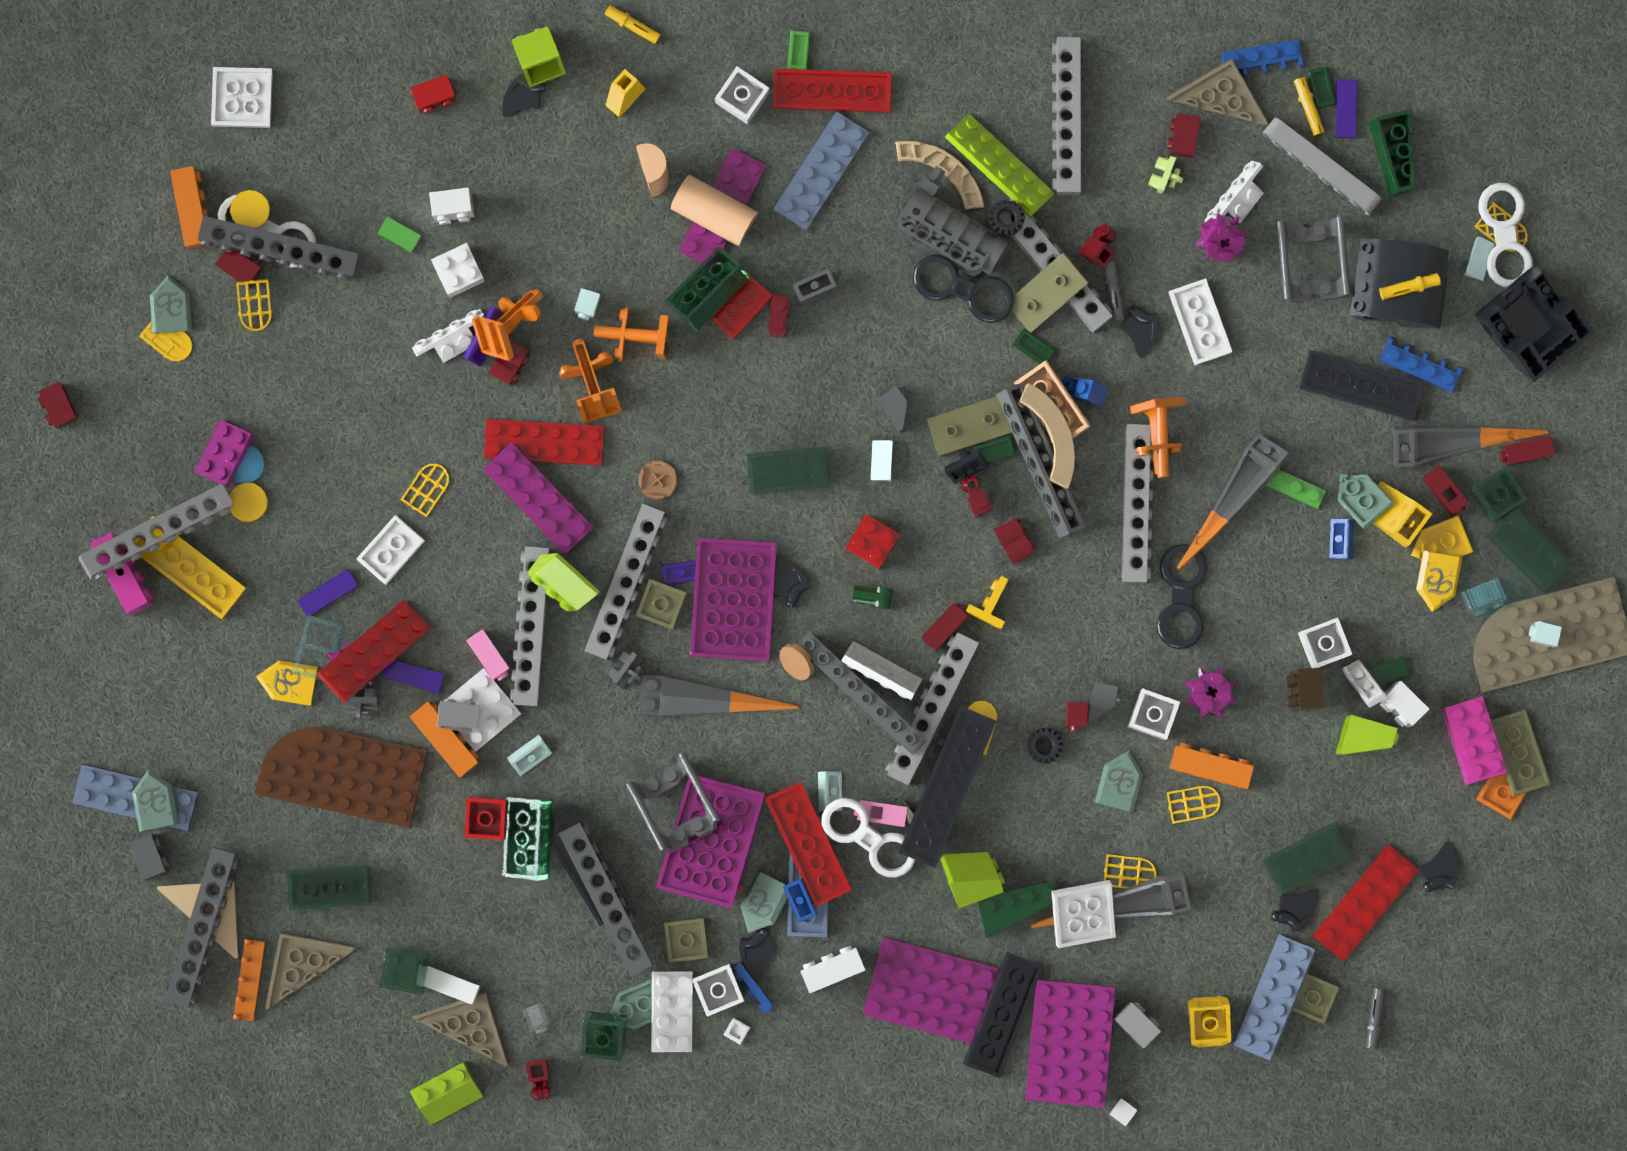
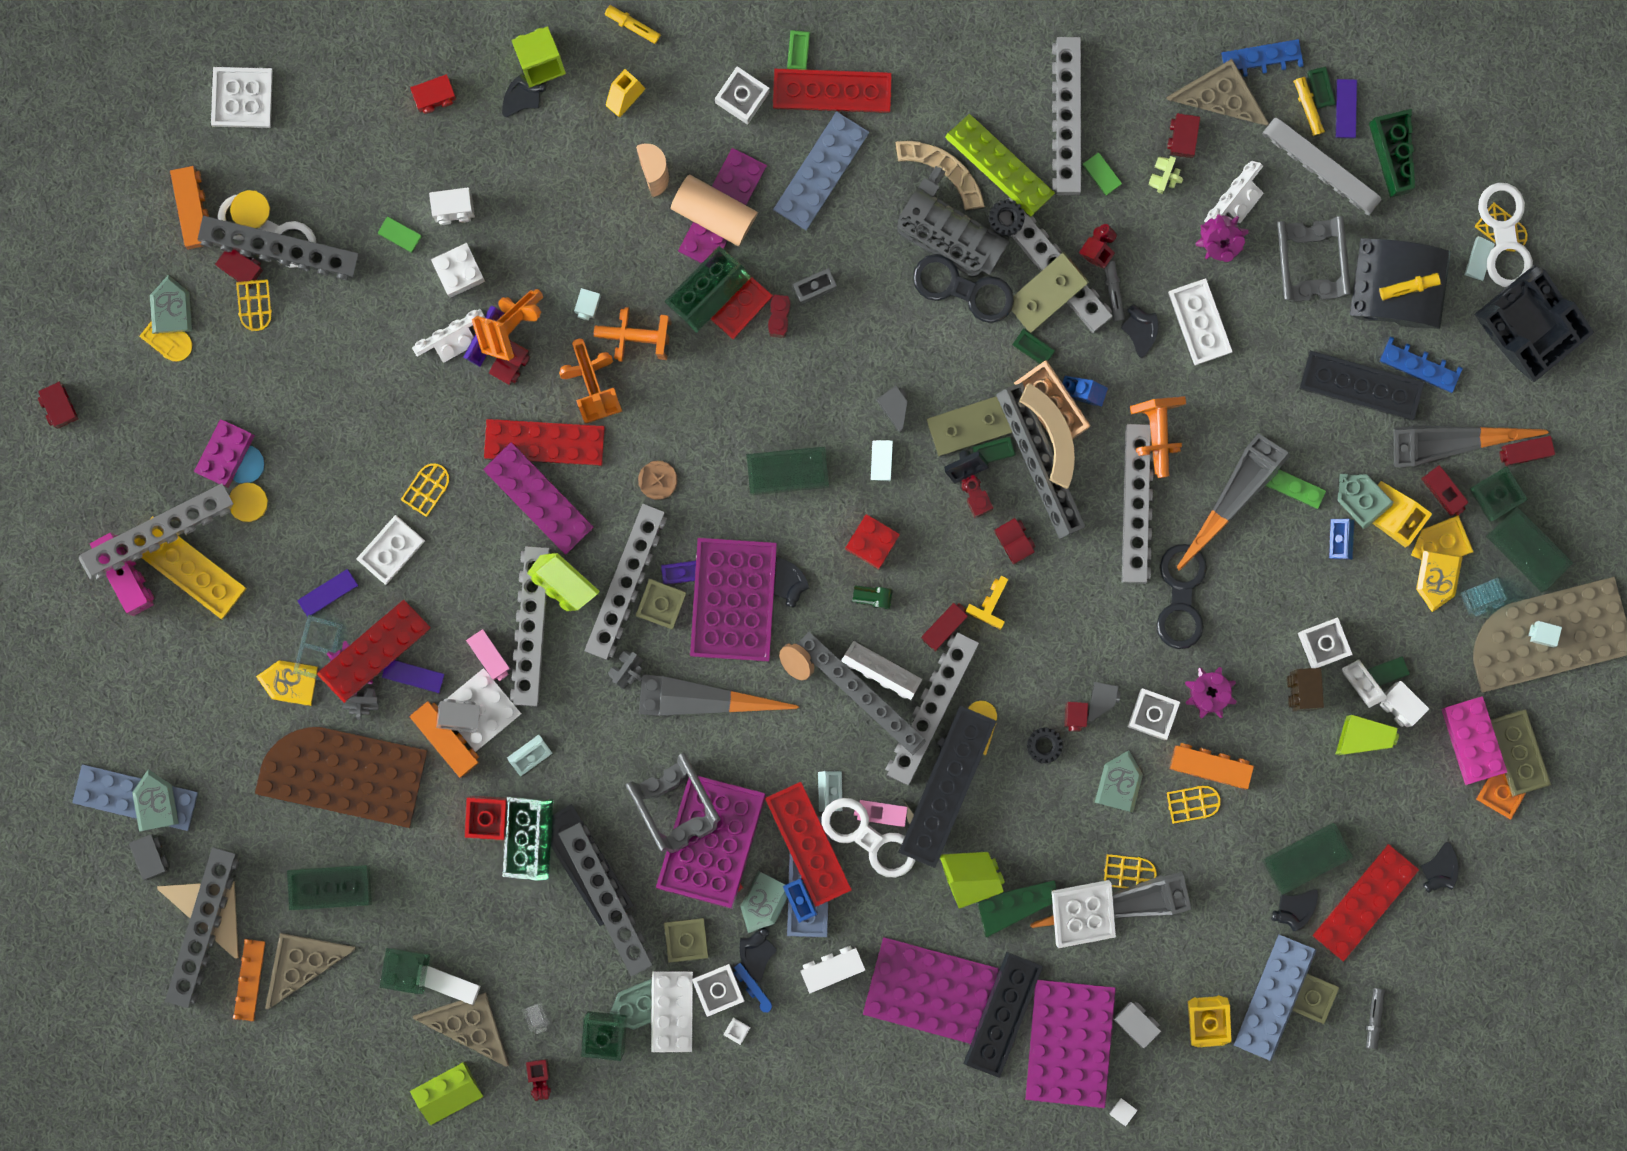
(1102, 174): none -> bright green tile

